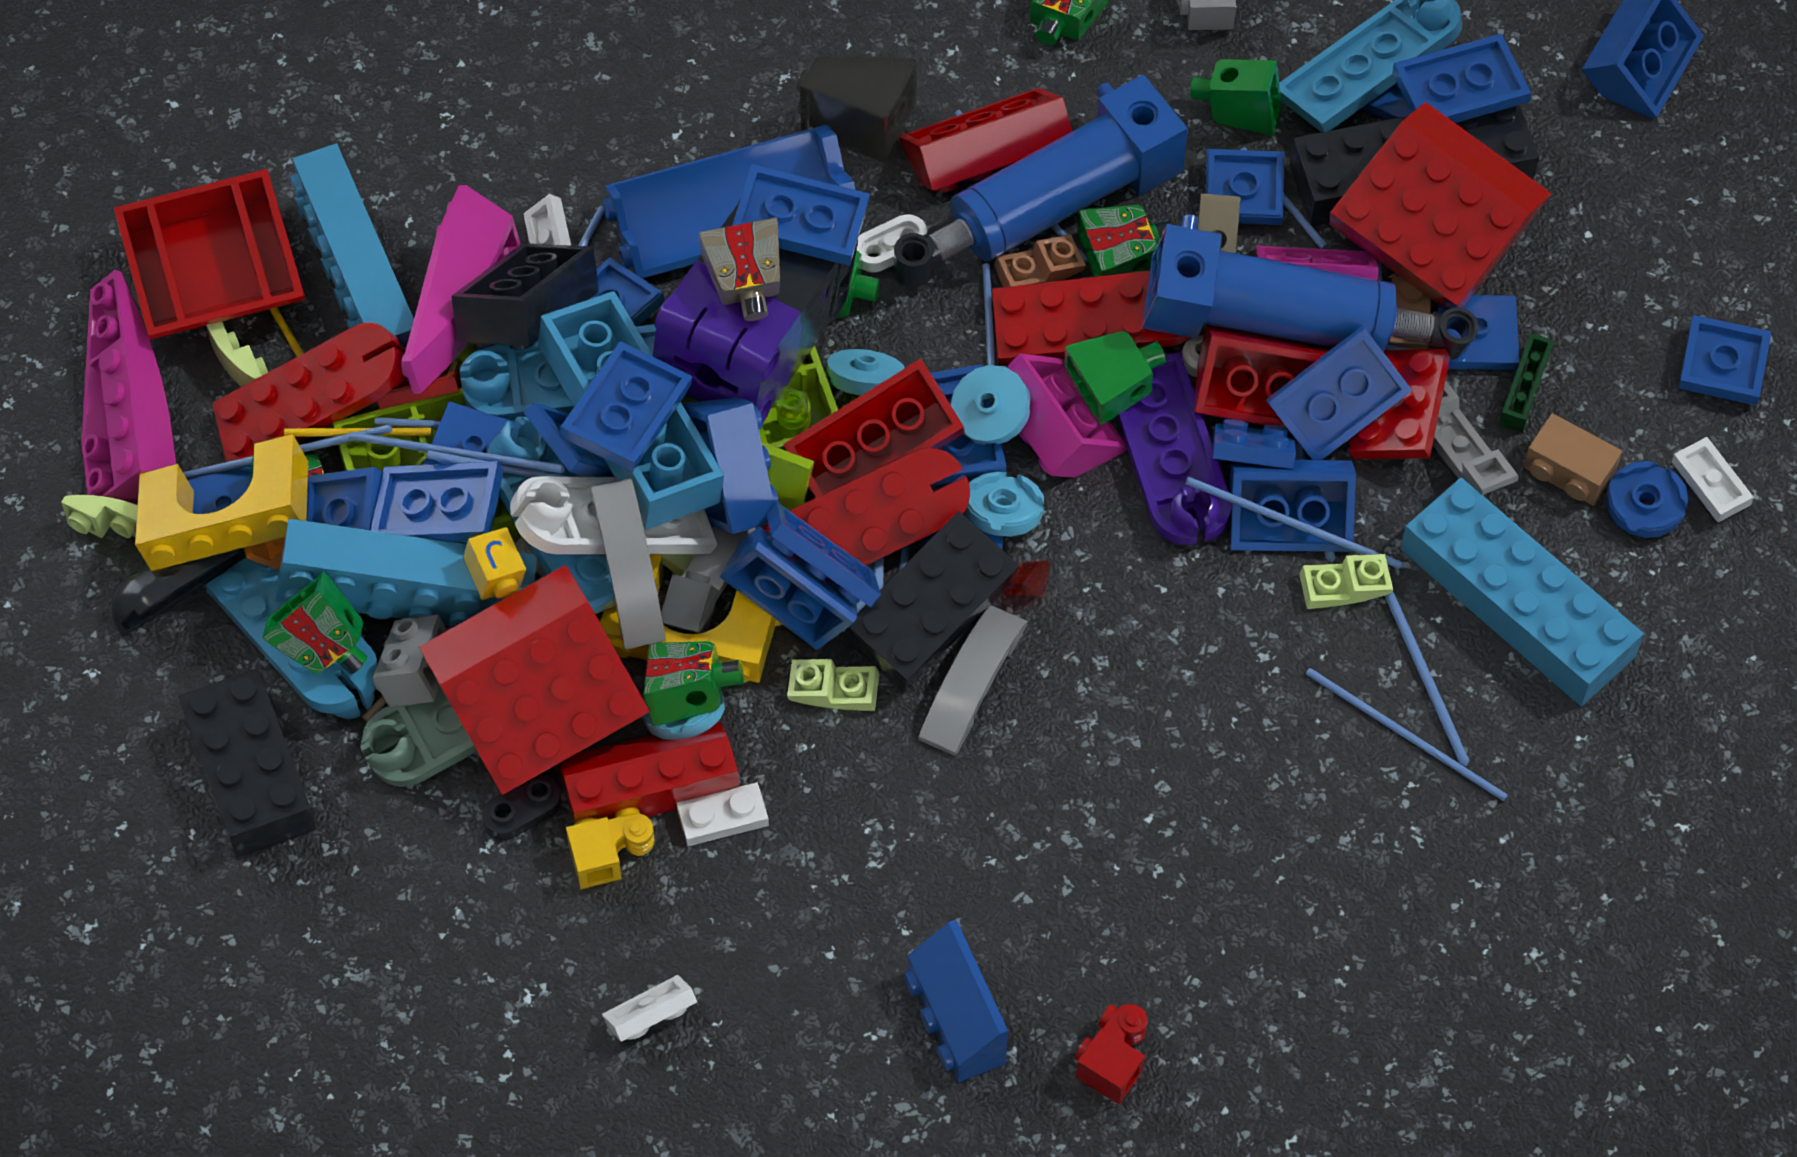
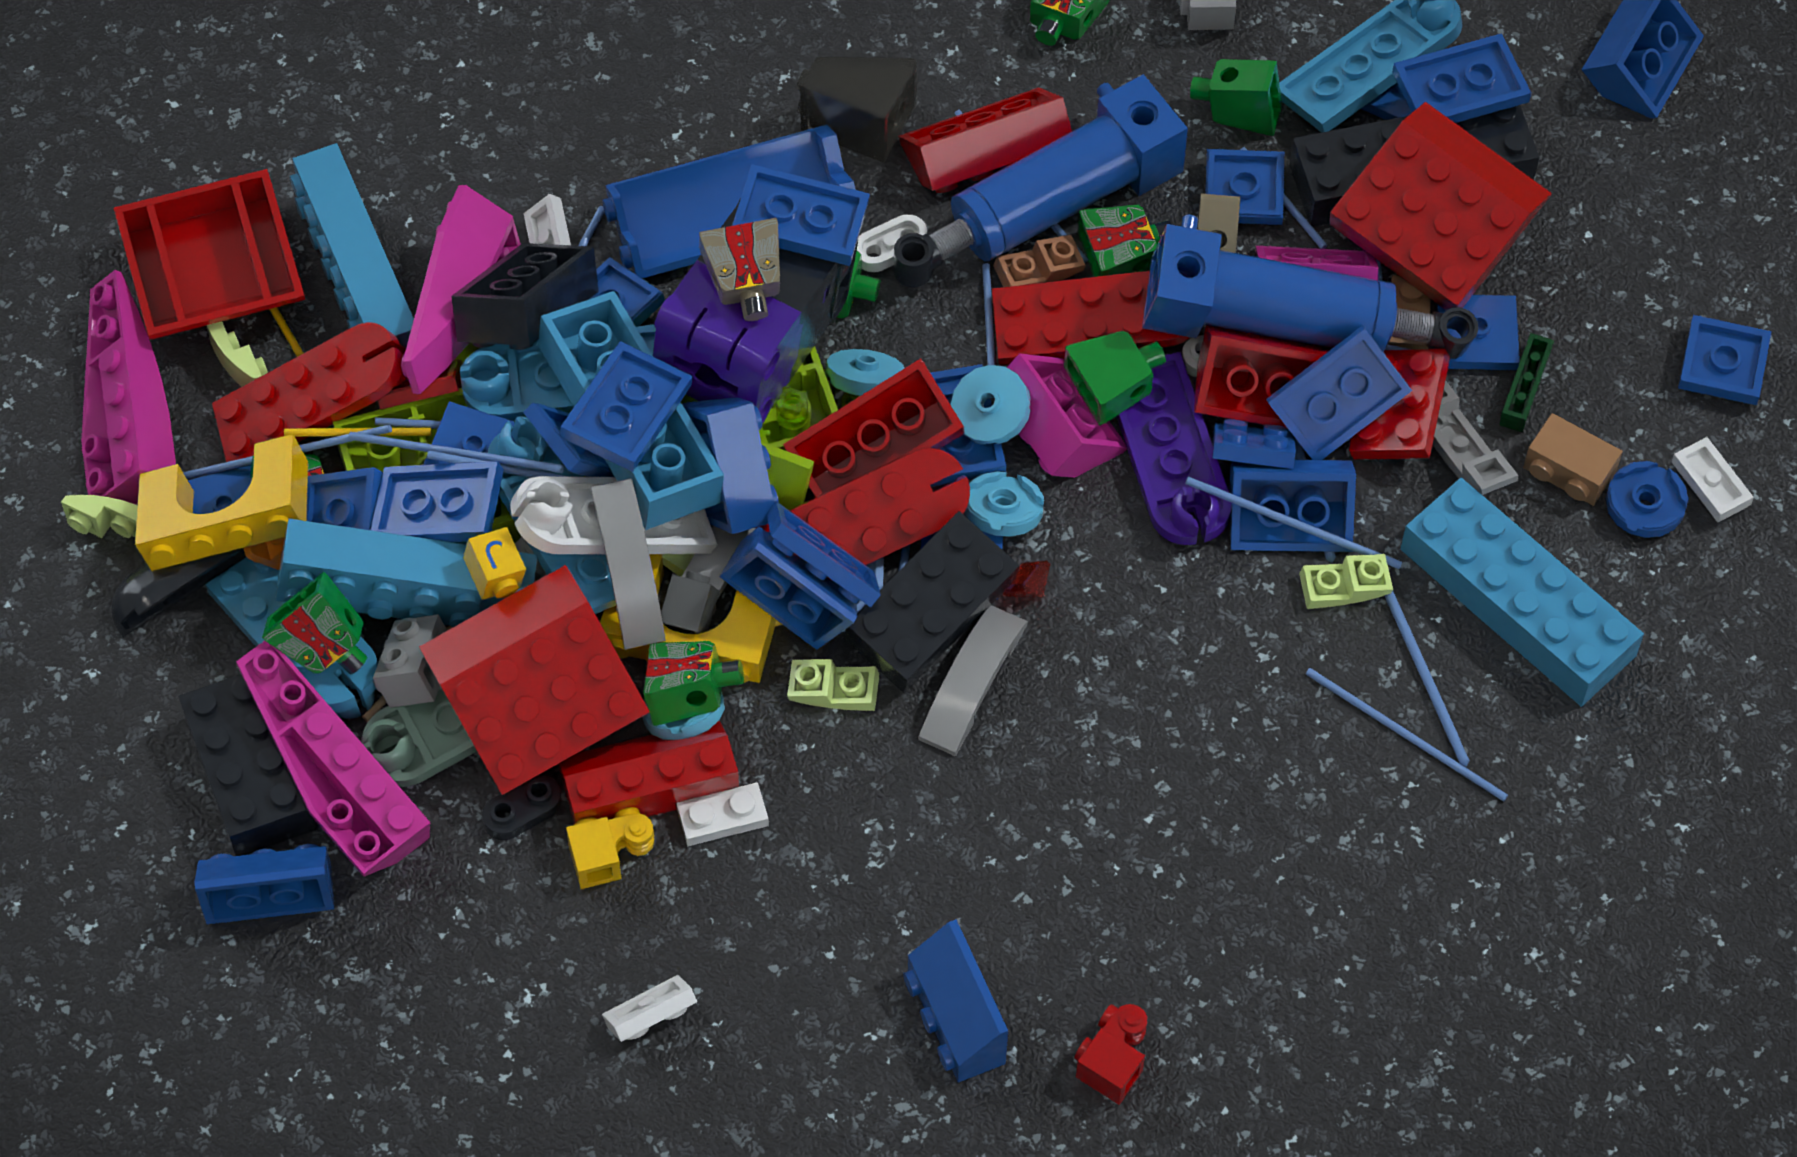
(265, 884): none -> blue slope
(331, 767): none -> dark pink wedge

